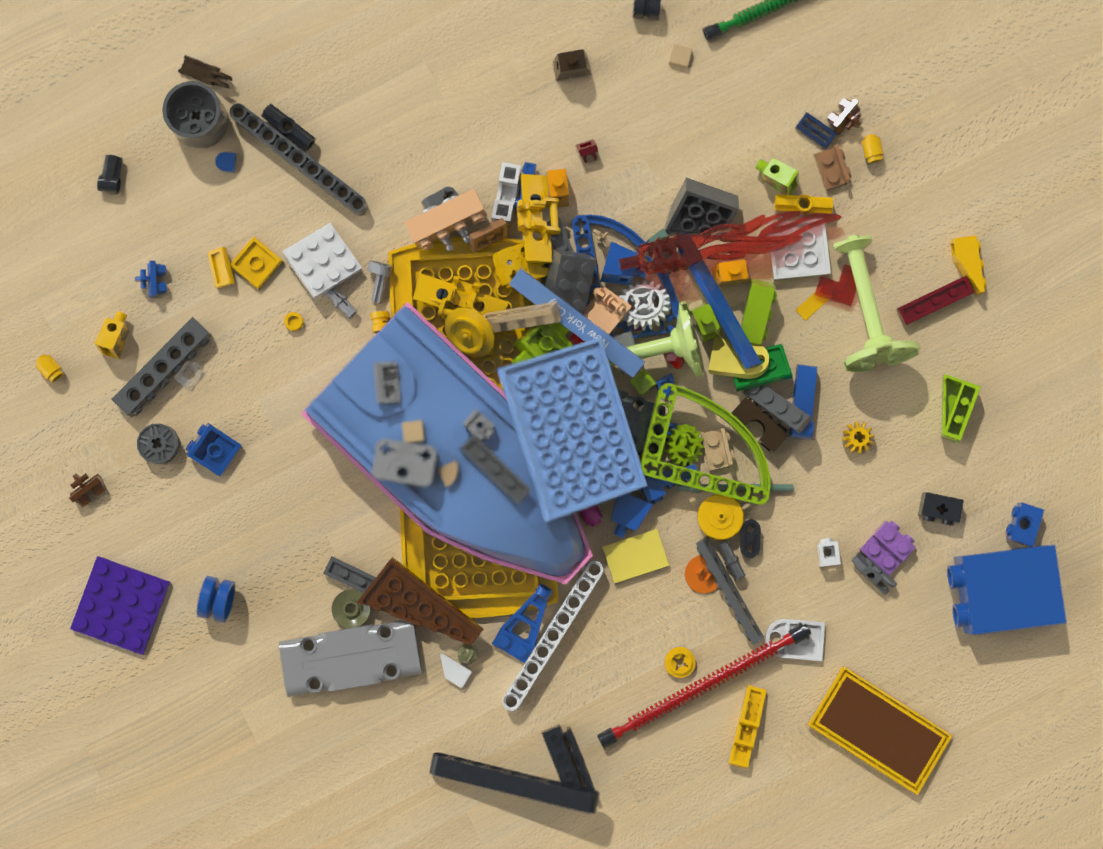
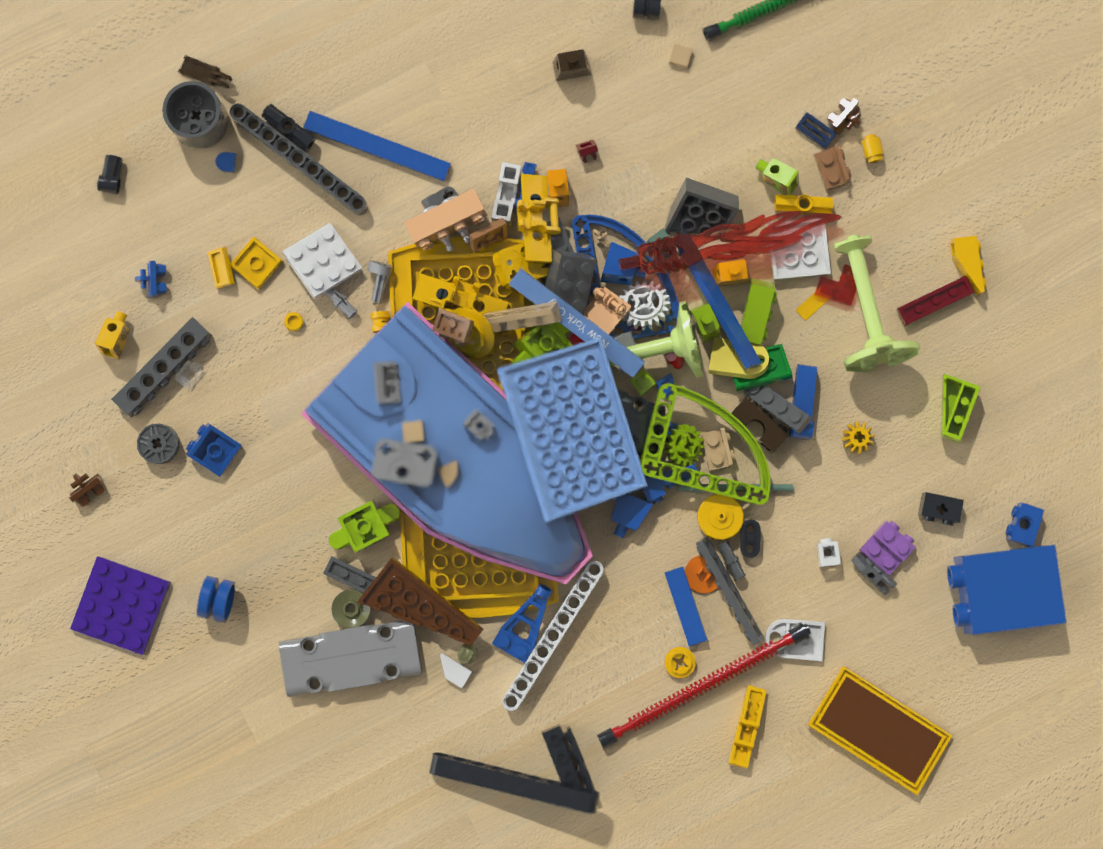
(49, 368): yellow brick -> none
(364, 526): none -> lime brick
(377, 146): none -> blue tile
(453, 326): none -> medium nougat bracket
(495, 469): dark grey plate -> none
(591, 515): dark pink brick -> none
(635, 556): light yellow tile -> none
(686, 606): none -> blue tile

